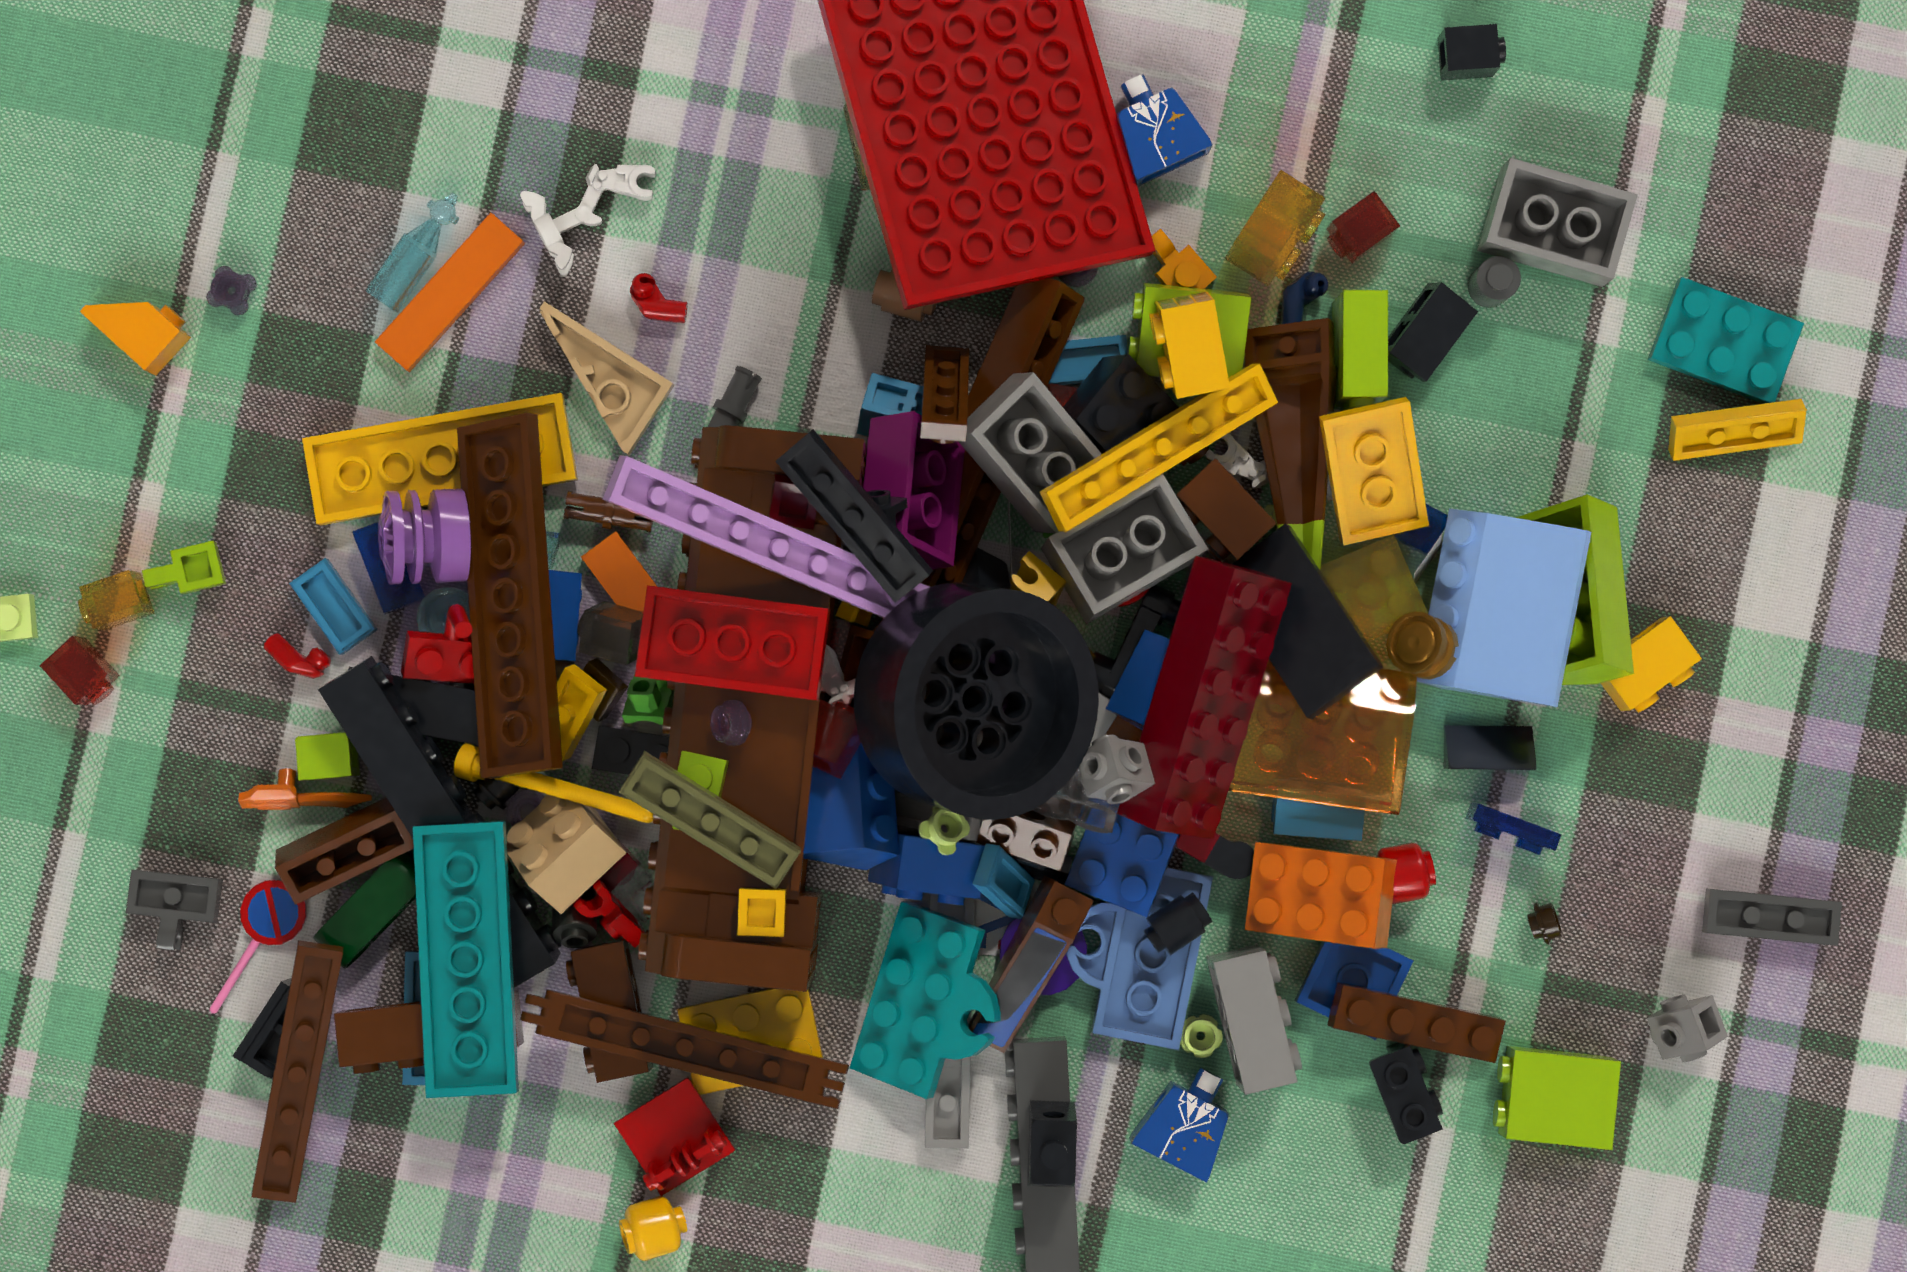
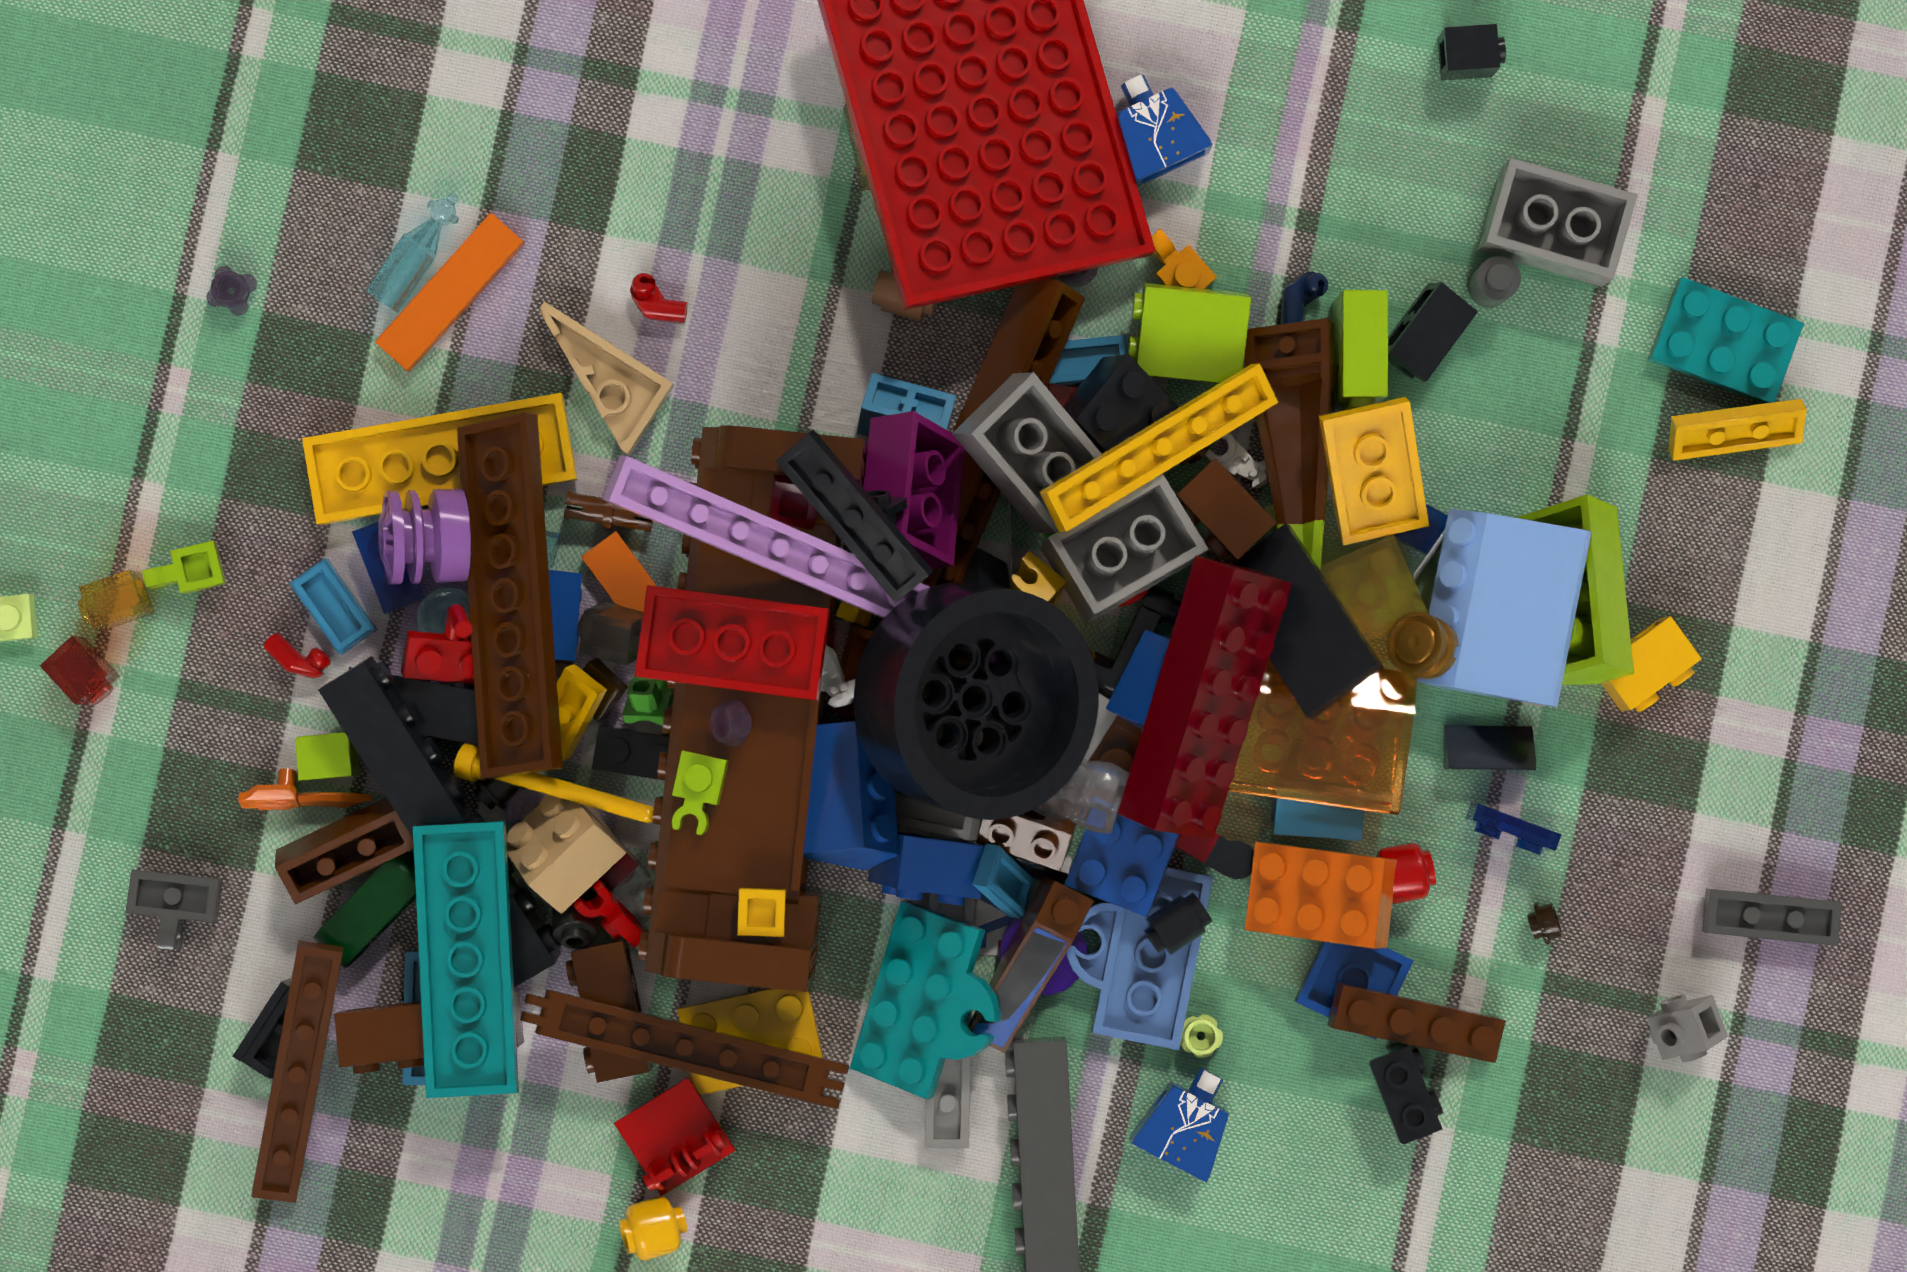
(141, 331): light orange slope -> none
(269, 919): piece -> none
(619, 180): white piece -> none
(710, 820): olive tile -> none
(732, 406): dark grey pin -> none
(835, 738): clear red brick -> none
(945, 394): reddish brown plate -> none
(957, 829): yellowish green plate -> none
(1052, 1144): black torso -> none
(1115, 769): light grey brick -> none
(1191, 345): yellow brick -> none
(1254, 1018): light grey brick -> none
(1280, 220): clear yellow brick -> none
(1361, 228): clear red brick -> none
(1557, 1097): lime brick -> none

